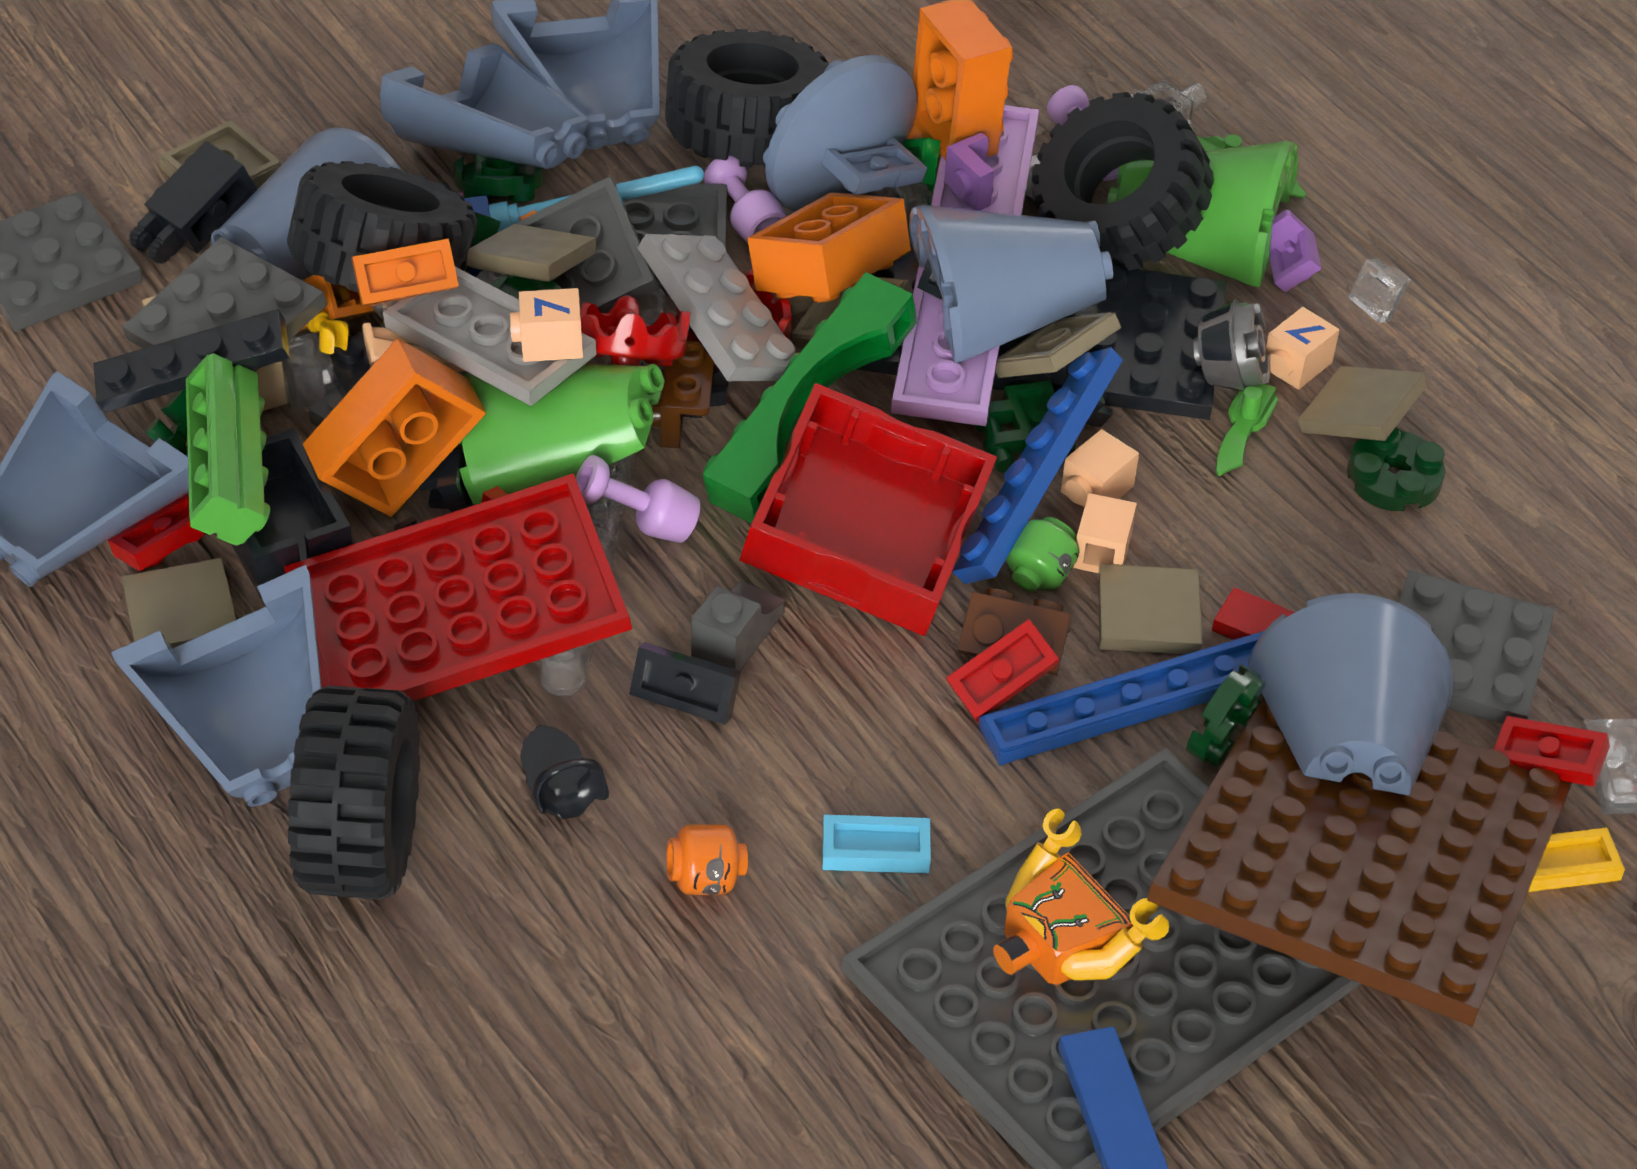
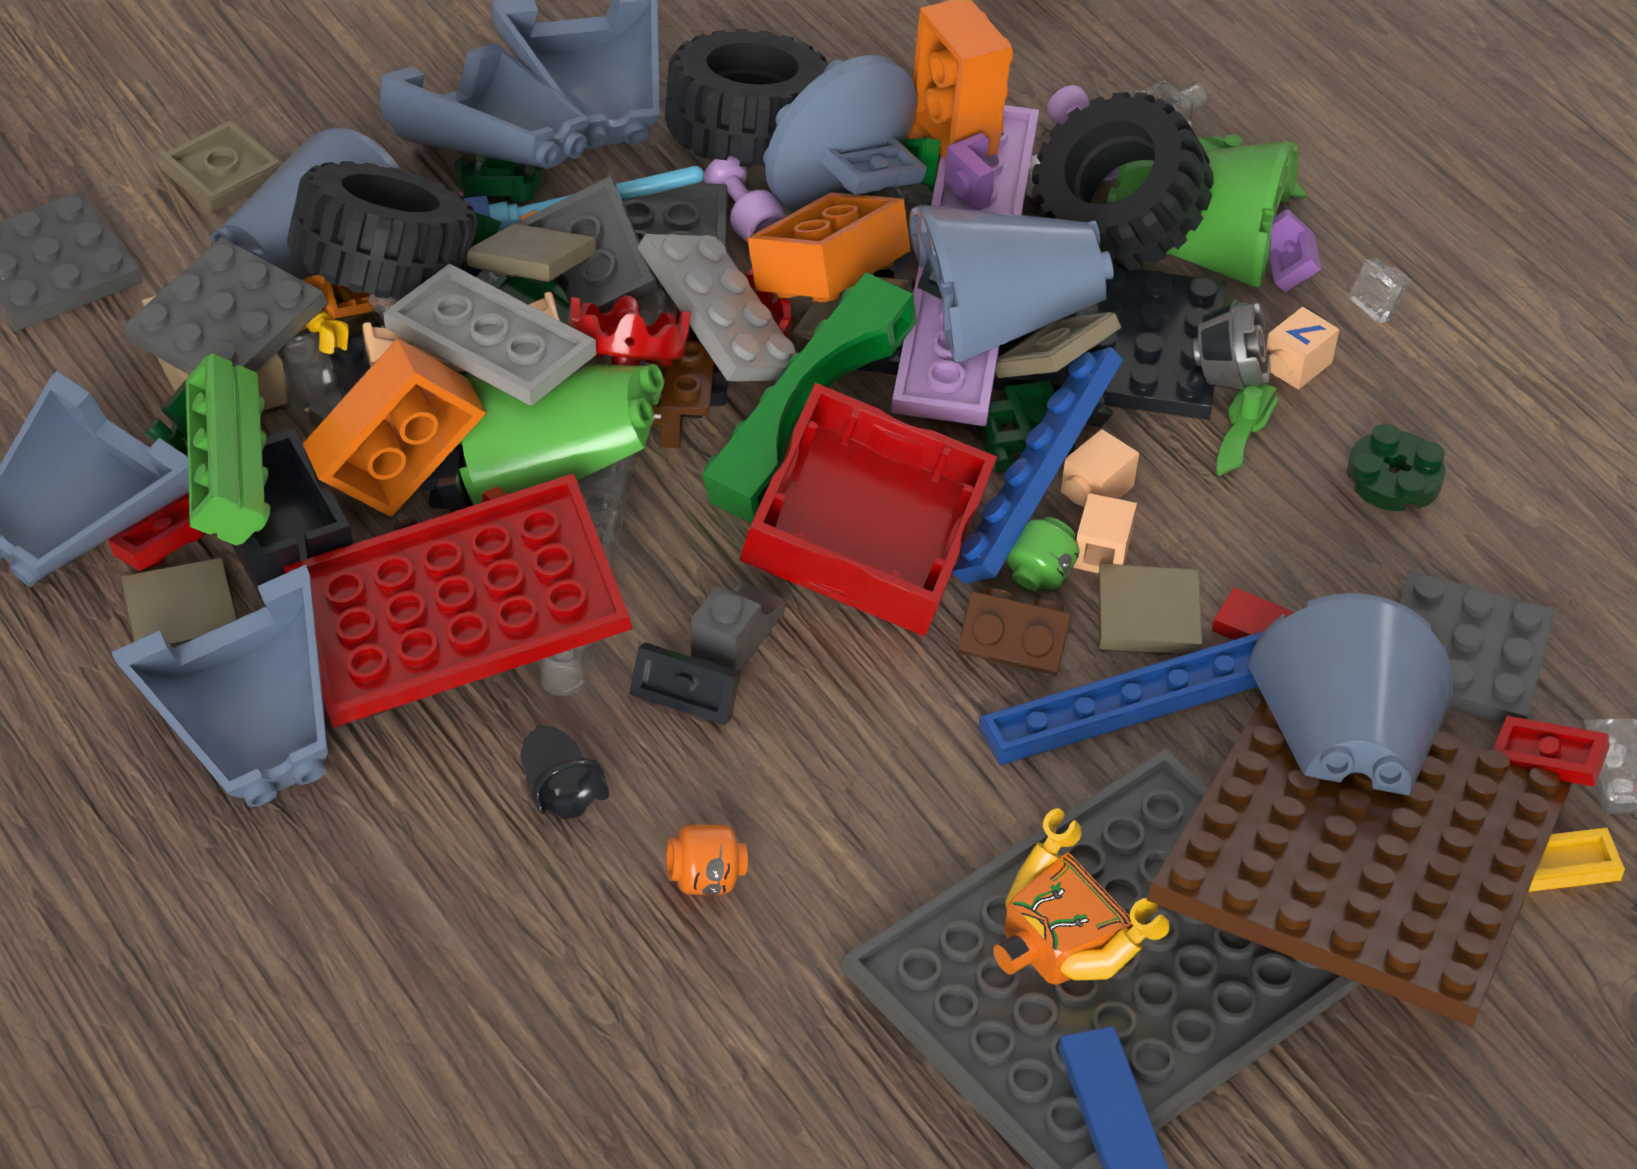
(166, 365): black plate -> none
(192, 204): black hinge -> none
(354, 792): black tyre -> none
(405, 272): orange plate -> none
(548, 325): light nougat brick -> none
(661, 509): lavender piece -> none
(876, 844): medium azure tile -> none
(1003, 670): red plate -> none
(1229, 706): dark green plate -> none
(1362, 403): dark tan tile -> none

